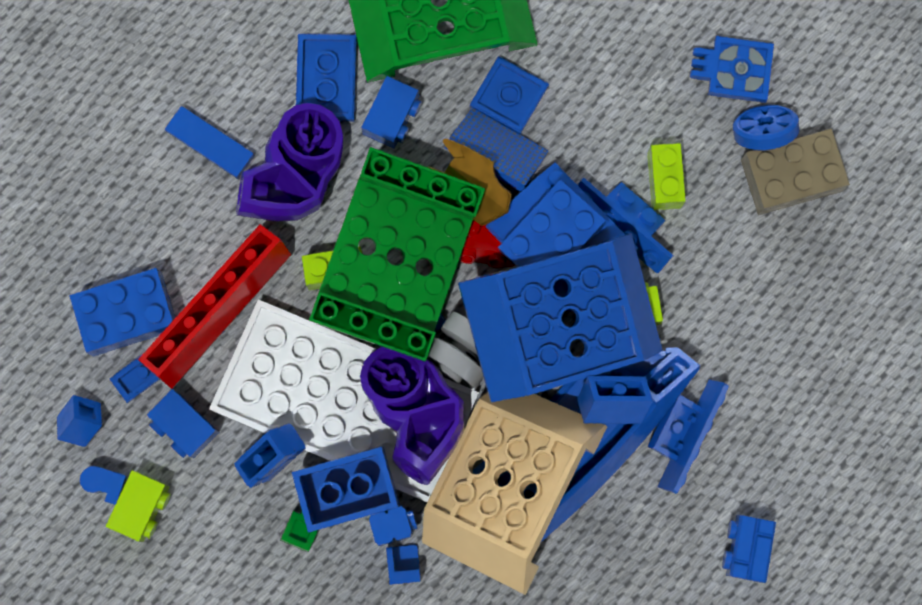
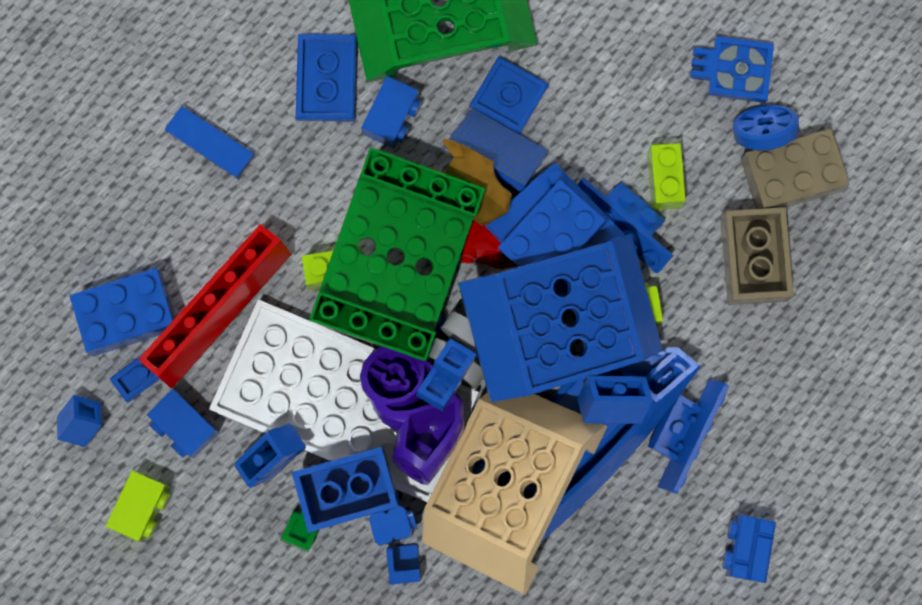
(101, 480): blue leg -> none
(297, 166): dark purple piece -> none
(446, 375): none -> blue slope
(756, 256): none -> dark tan brick

